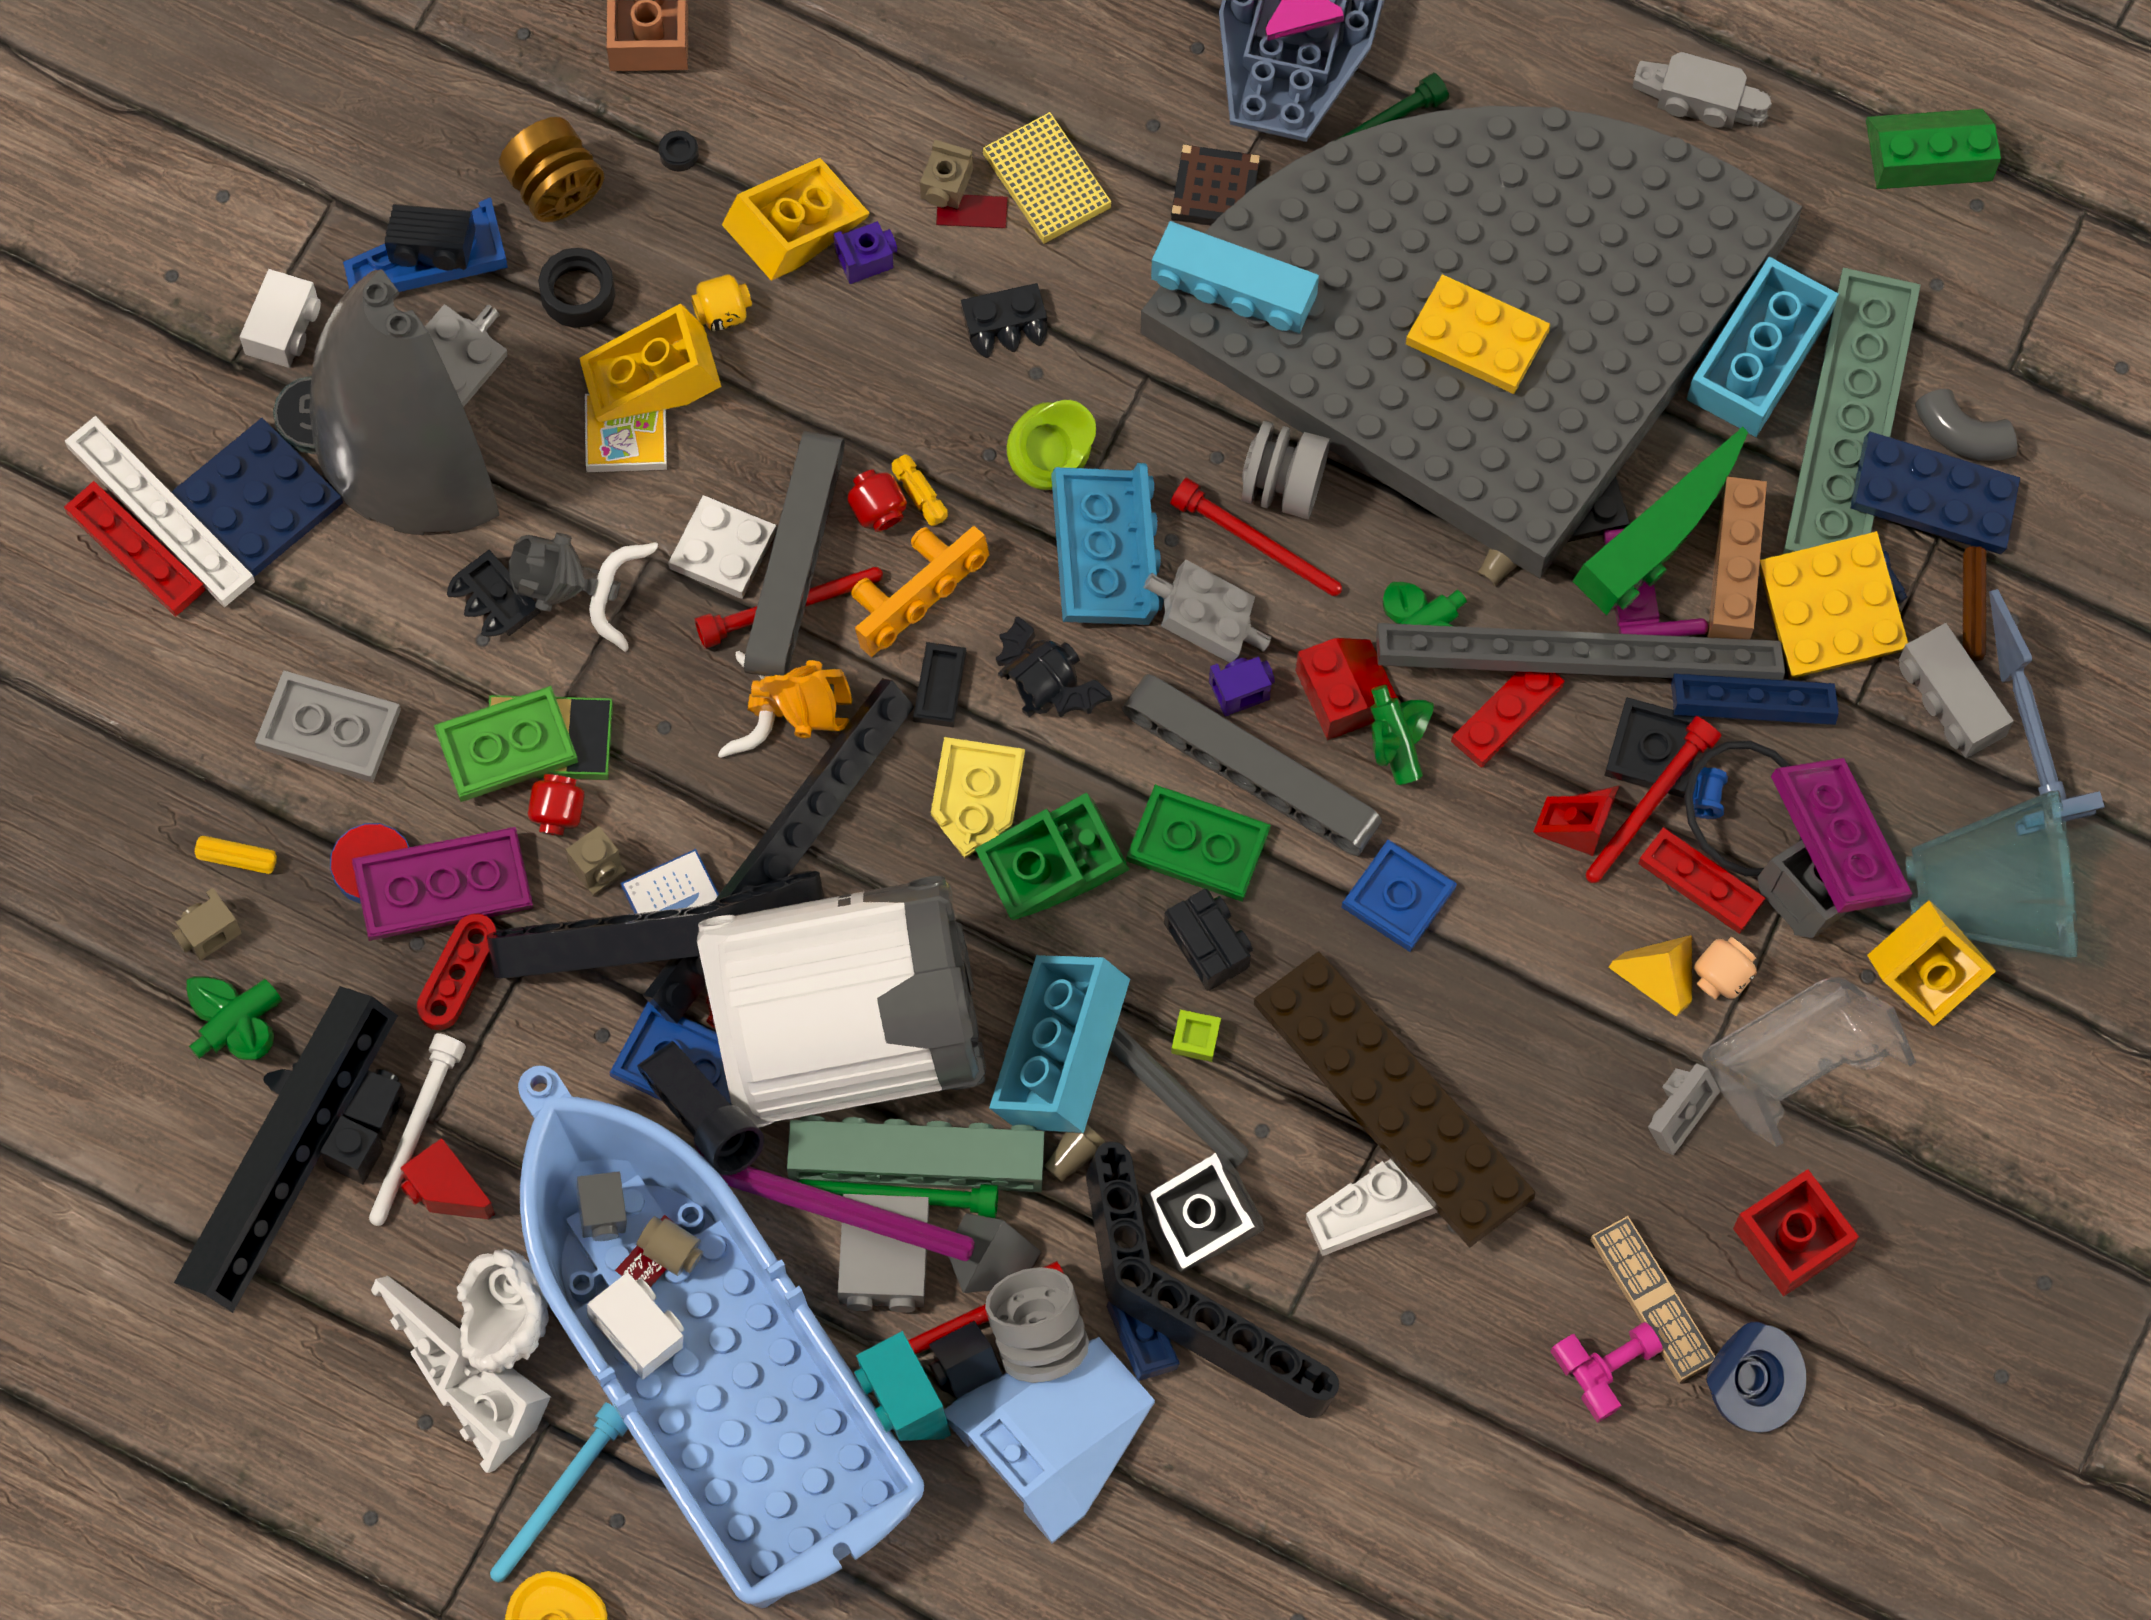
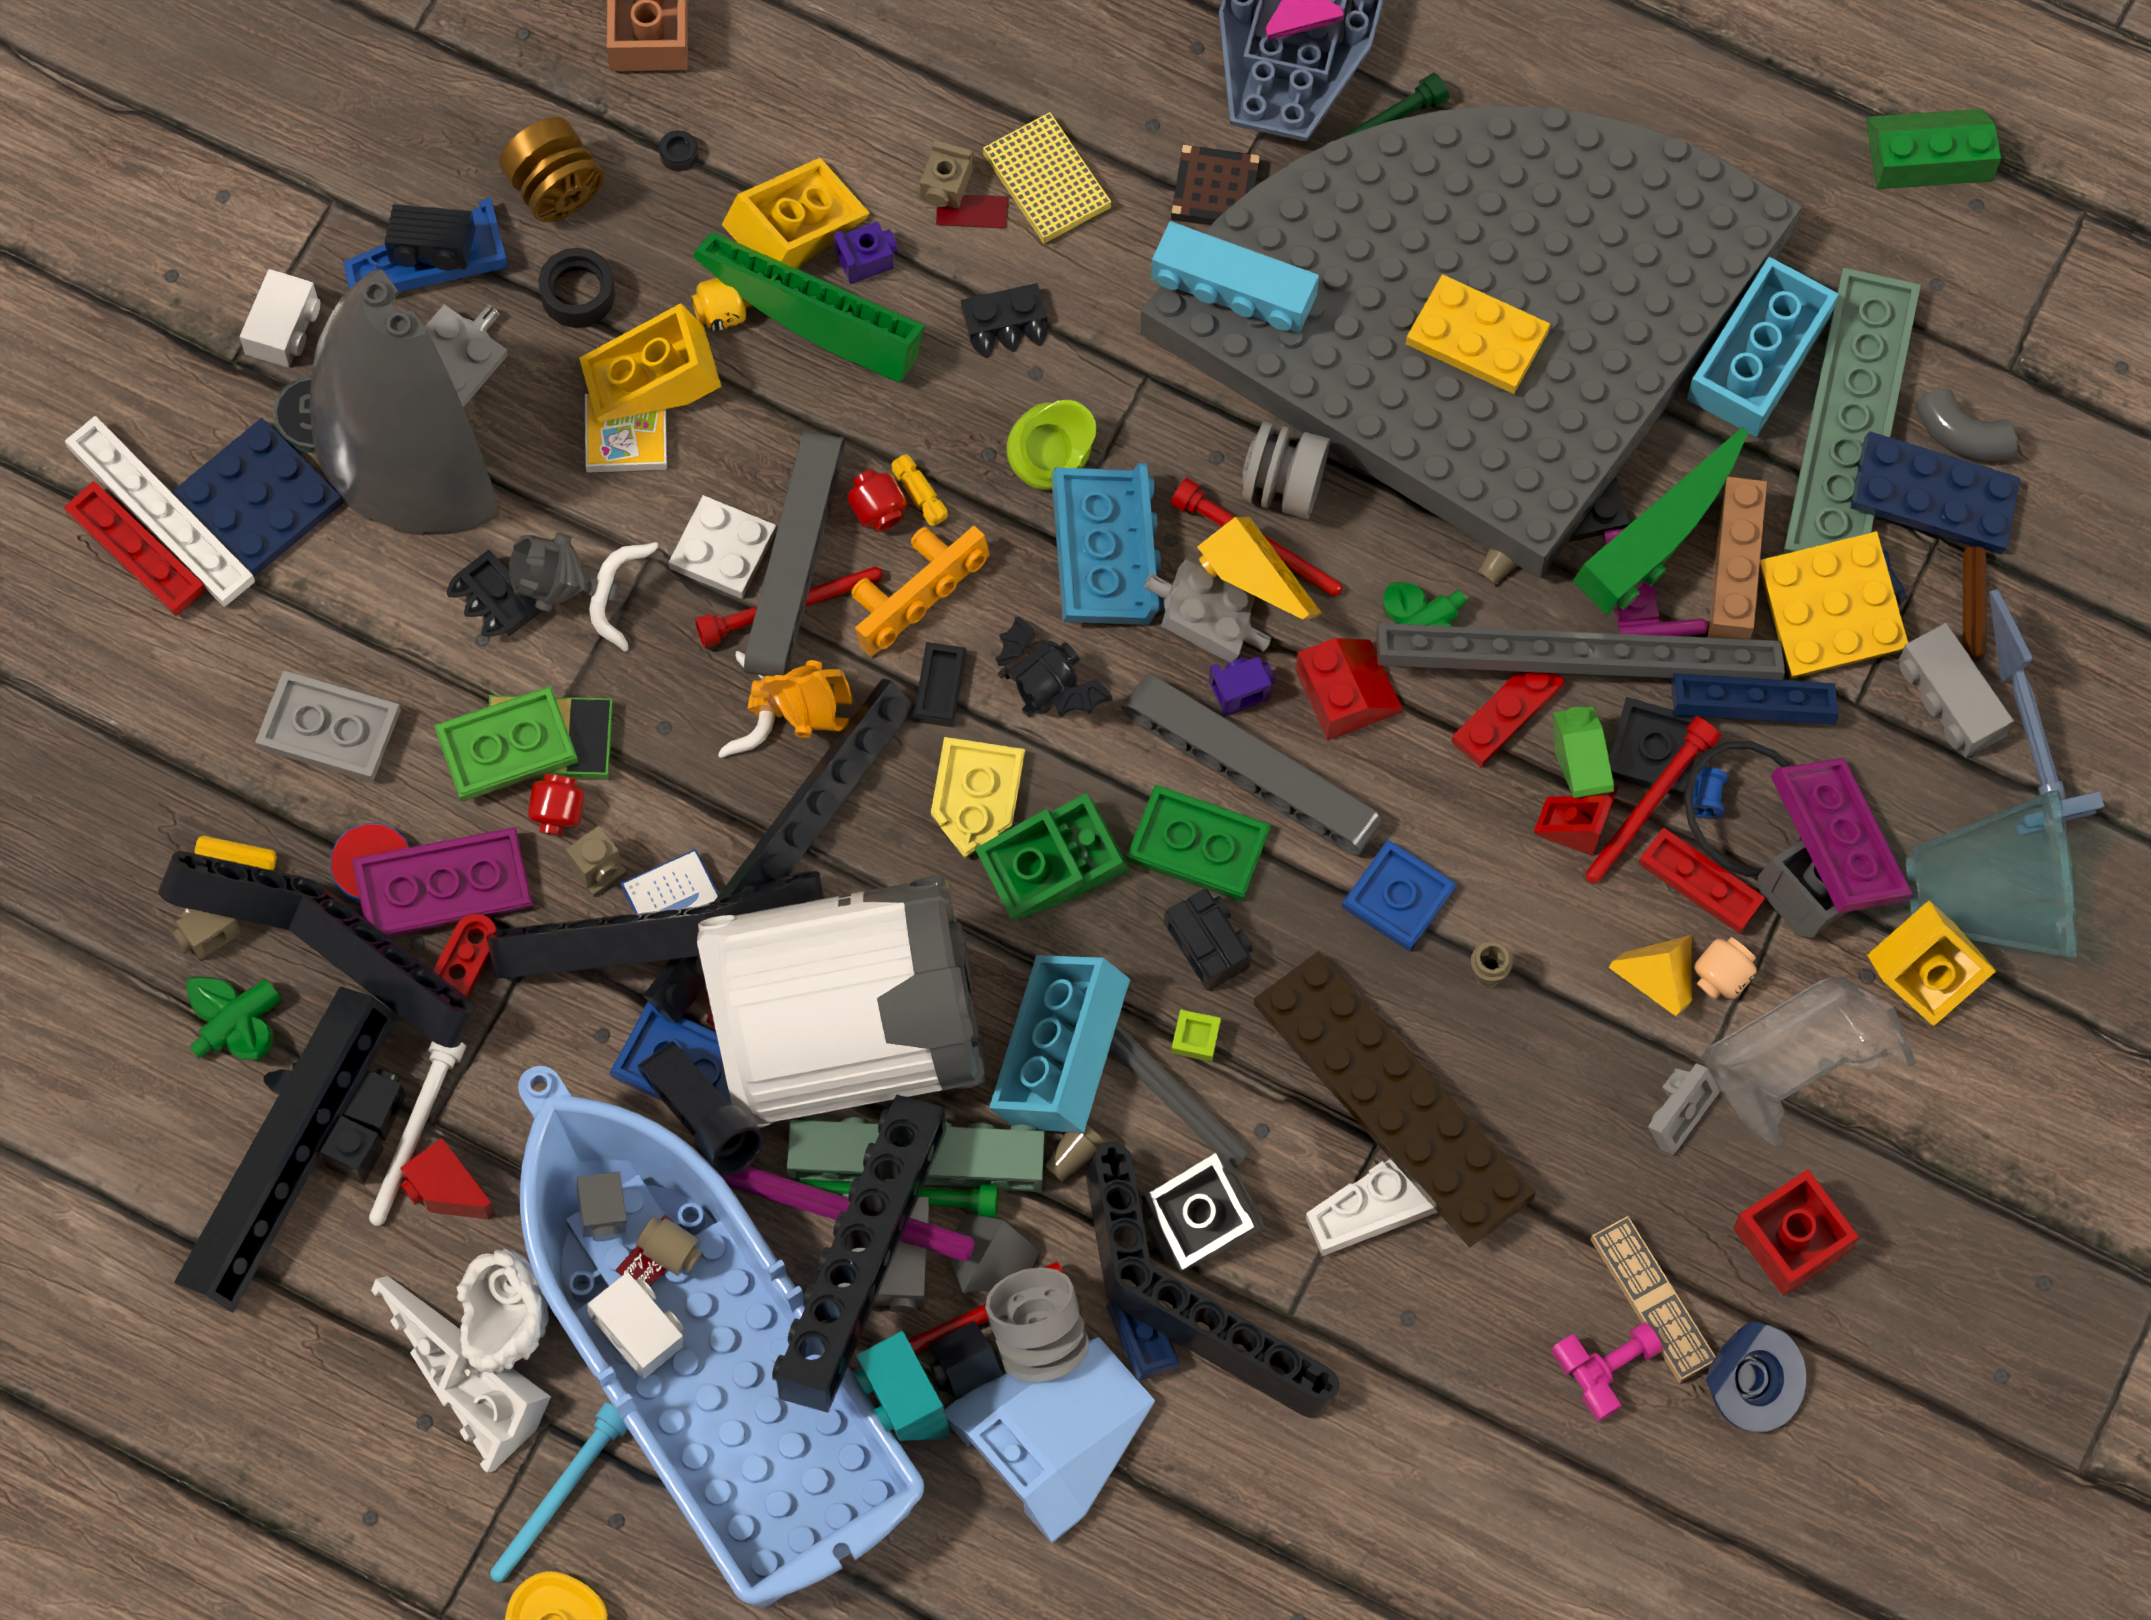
(329, 929): none -> black beam
(816, 308): none -> green slope
(817, 1380): none -> black brick
(1249, 562): none -> yellow slope
(1396, 733): green plant -> none
(1491, 963): none -> dark tan cone
(1582, 751): none -> bright green slope
(1703, 91): light grey hinge -> none

